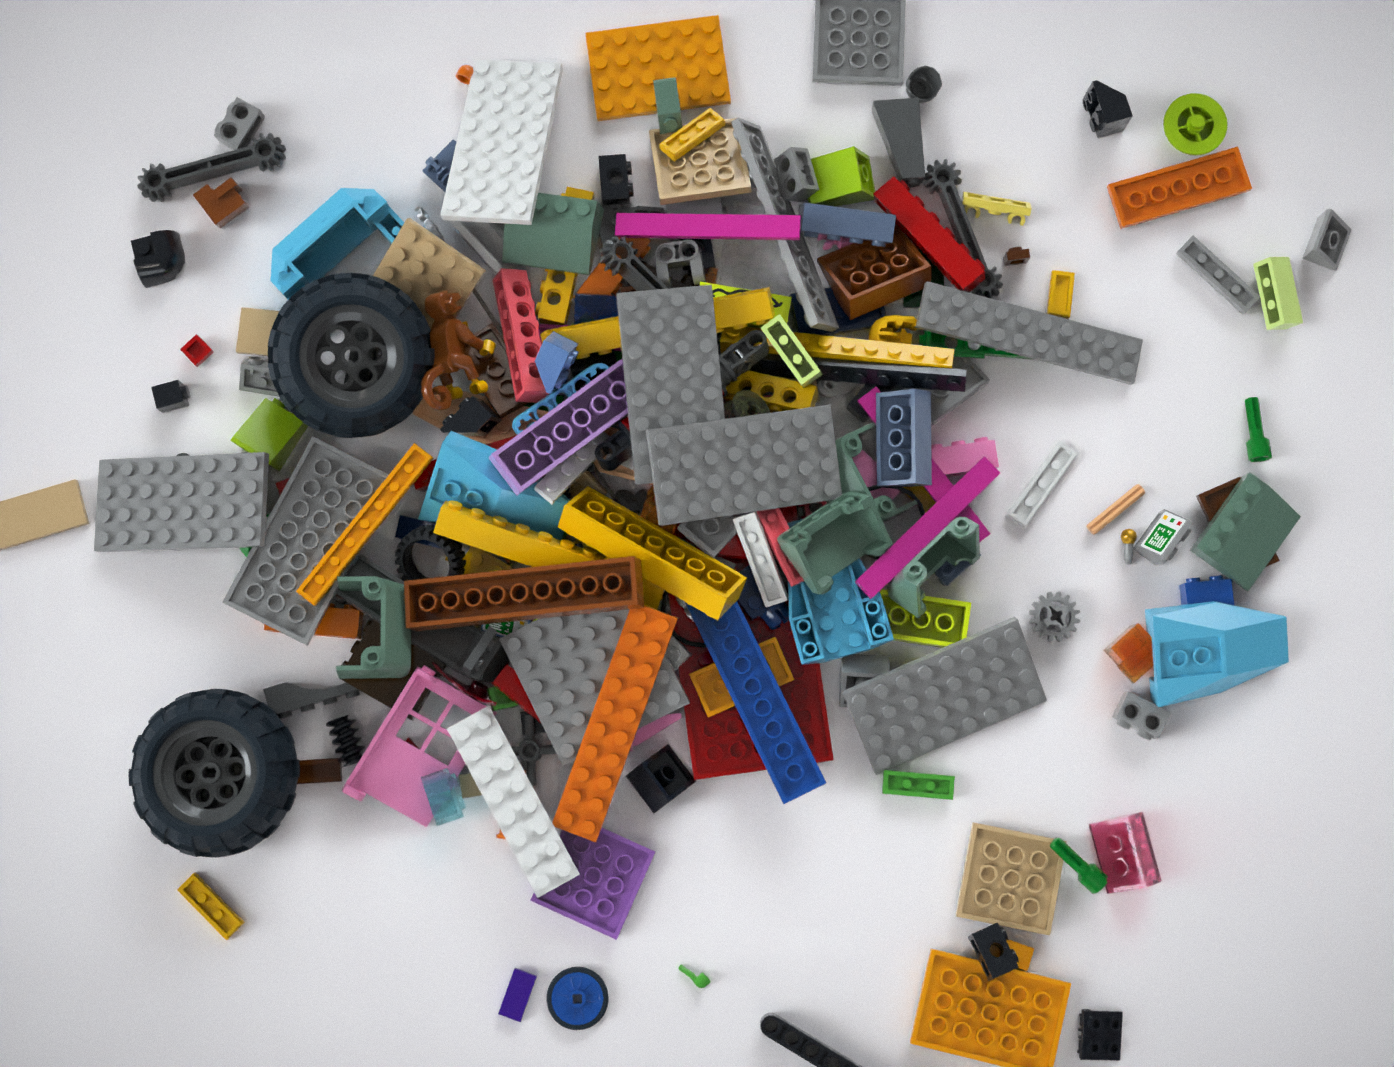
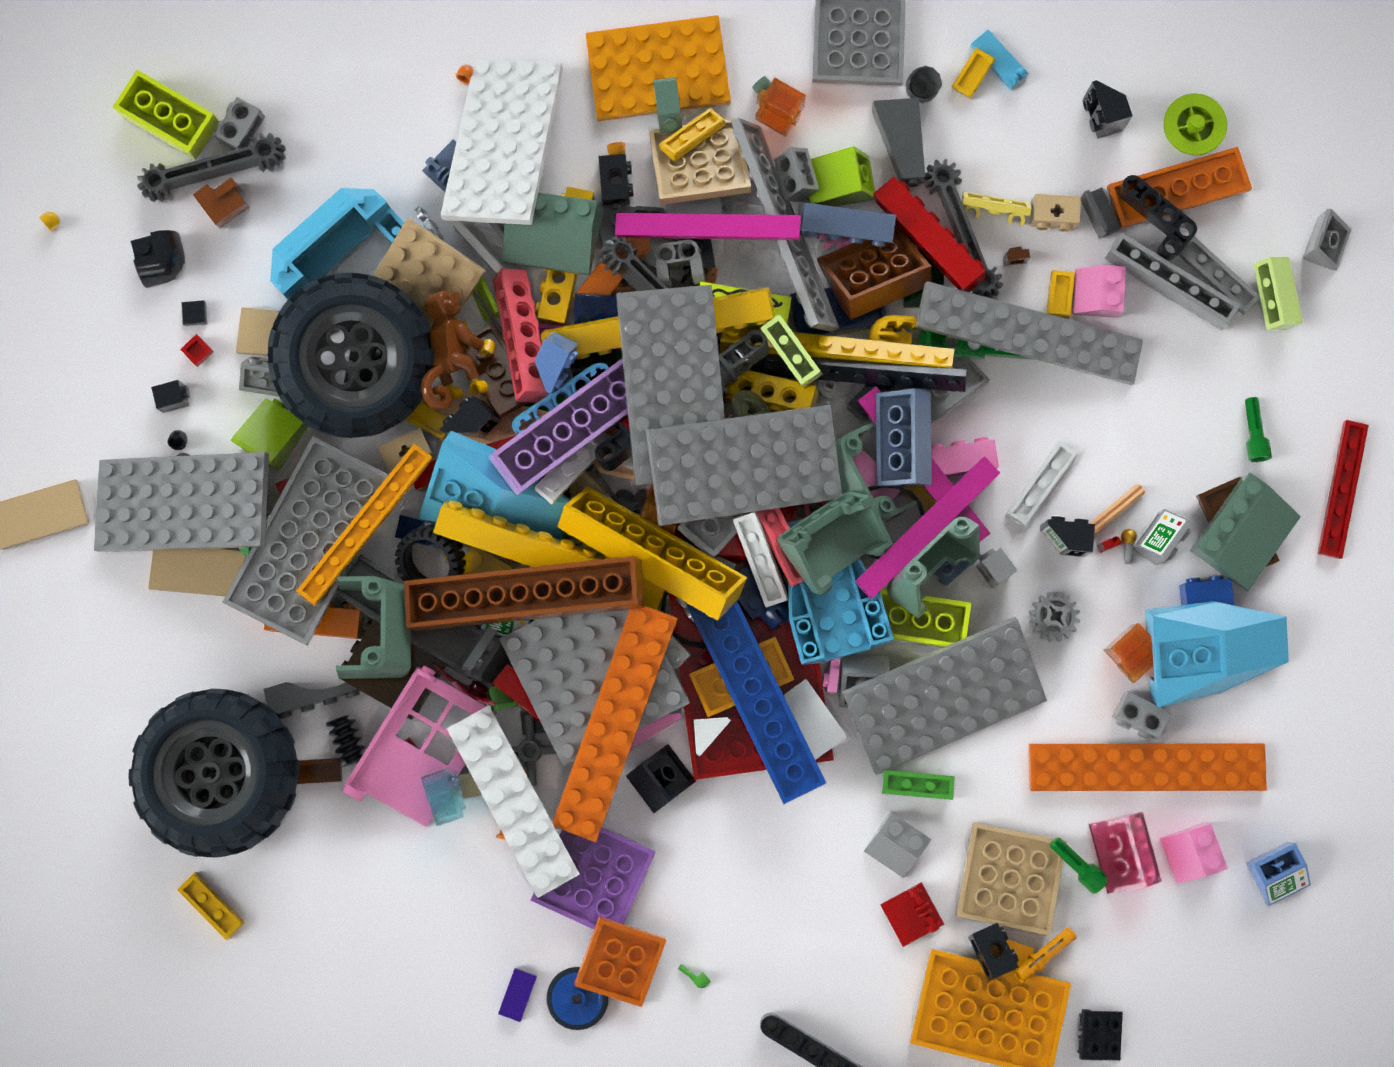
(50, 219): none -> yellow hinge
(166, 114): none -> neon yellow brick
(177, 440): none -> black hinge
(194, 313): none -> black tile
(195, 570): none -> tan tile
(394, 450): none -> tan brick
(428, 420): none -> yellow tile
(483, 290): none -> lime slope
(616, 148): none -> light orange hinge
(620, 961): none -> orange plate
(706, 731): none -> white slope
(762, 83): none -> sand green hinge
(780, 106): none -> clear orange plate
(814, 719): none -> white tile
(830, 679): none -> bright pink plate
(897, 844): none -> light grey slope
(912, 914): none -> red hinge
(973, 73): none -> yellow tile
(995, 566): none -> light grey brick
(1005, 66): none -> medium azure hinge
(1024, 971): none -> light orange pin
(1066, 206): none -> tan brick
(1069, 537): none -> black slope
(1099, 291): none -> bright pink slope
(1100, 212): none -> dark grey panel
(1108, 544): none -> red tile
(1148, 767): none -> orange plate
(1154, 215): none -> black beam
(1172, 281): none -> light grey brick
(1194, 853): none -> bright pink slope
(1280, 872): none -> medium blue slope
(1343, 489): none -> red tile

